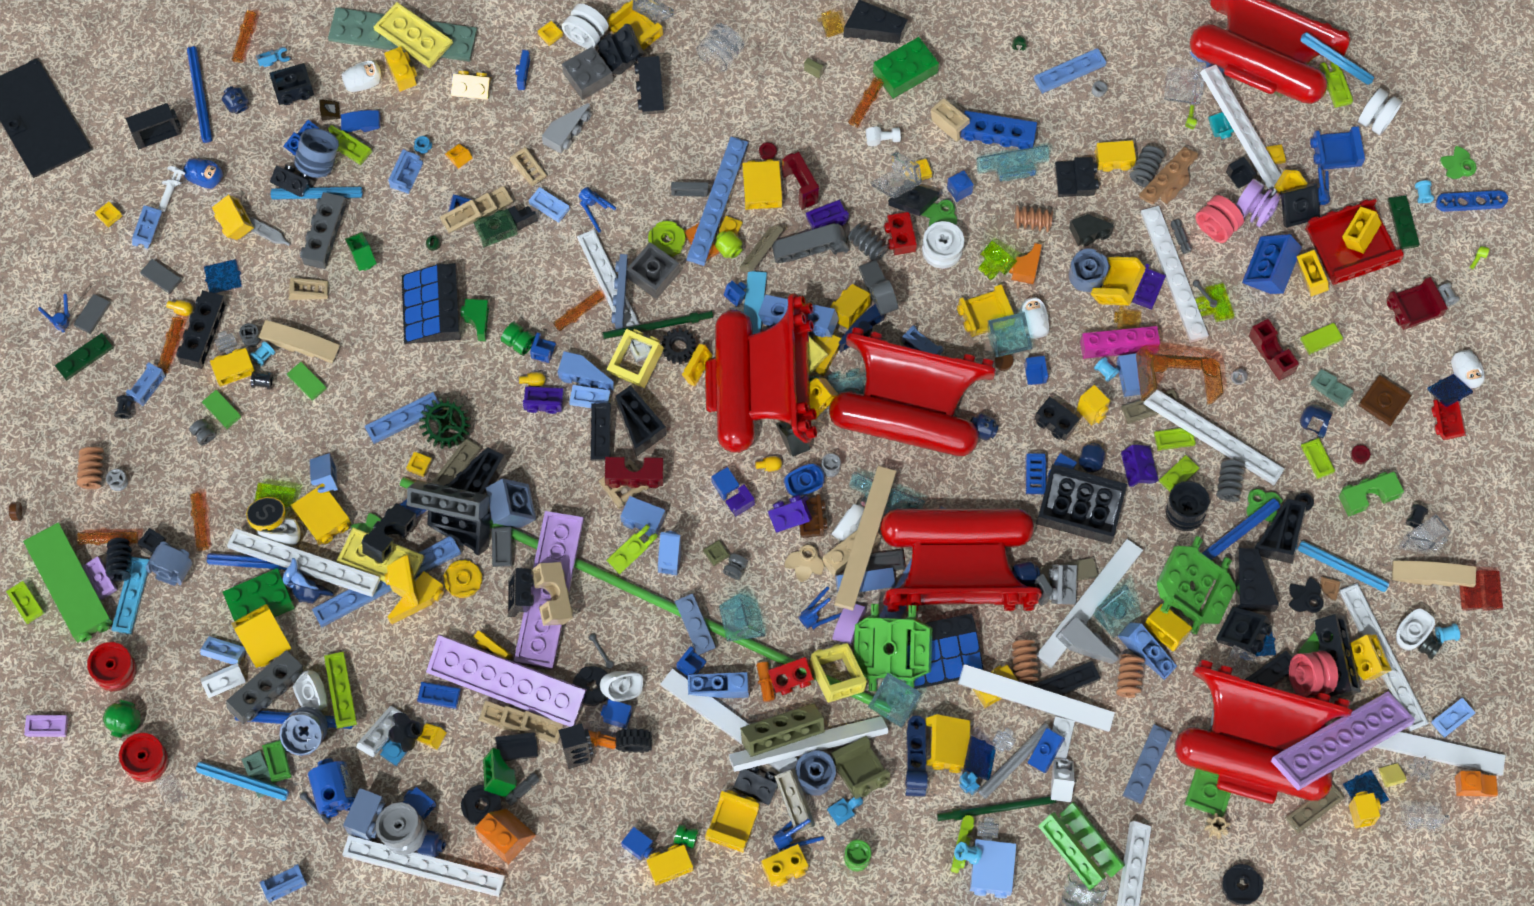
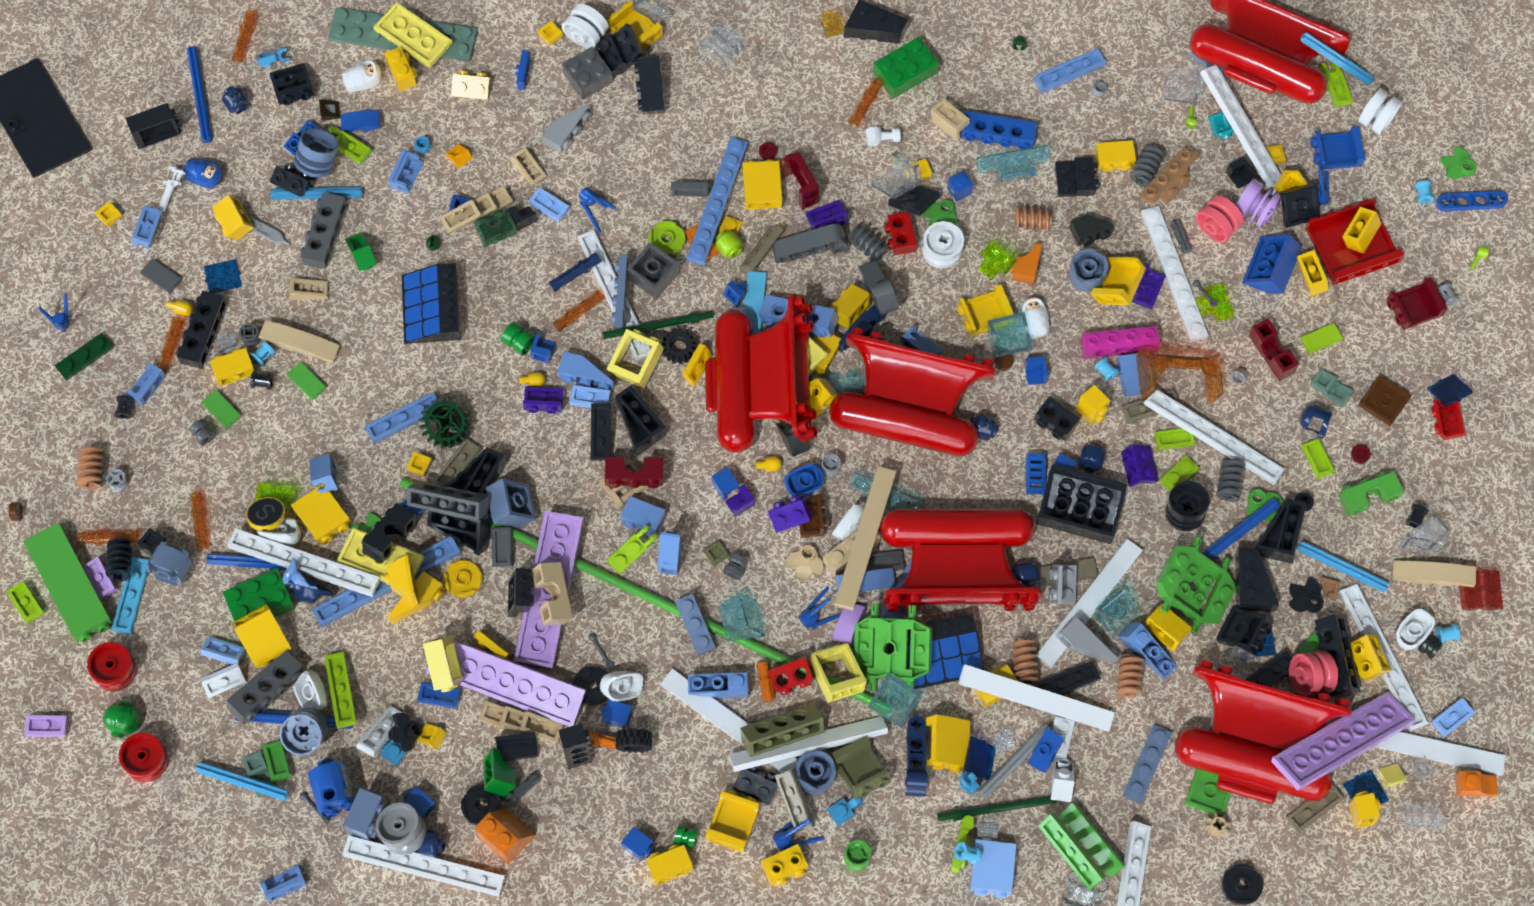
(92, 314): dark grey tile -> none
(443, 663): none -> light yellow window
(476, 313): green arch -> none
(577, 270): none -> dark blue pin
(690, 663): blue panel -> none
(813, 68): olive tile -> none
(1042, 583): dark grey tile -> none
(1127, 319): clear yellow bracket -> none
(1403, 222): dark green plate -> none
(1468, 368): white piece -> none

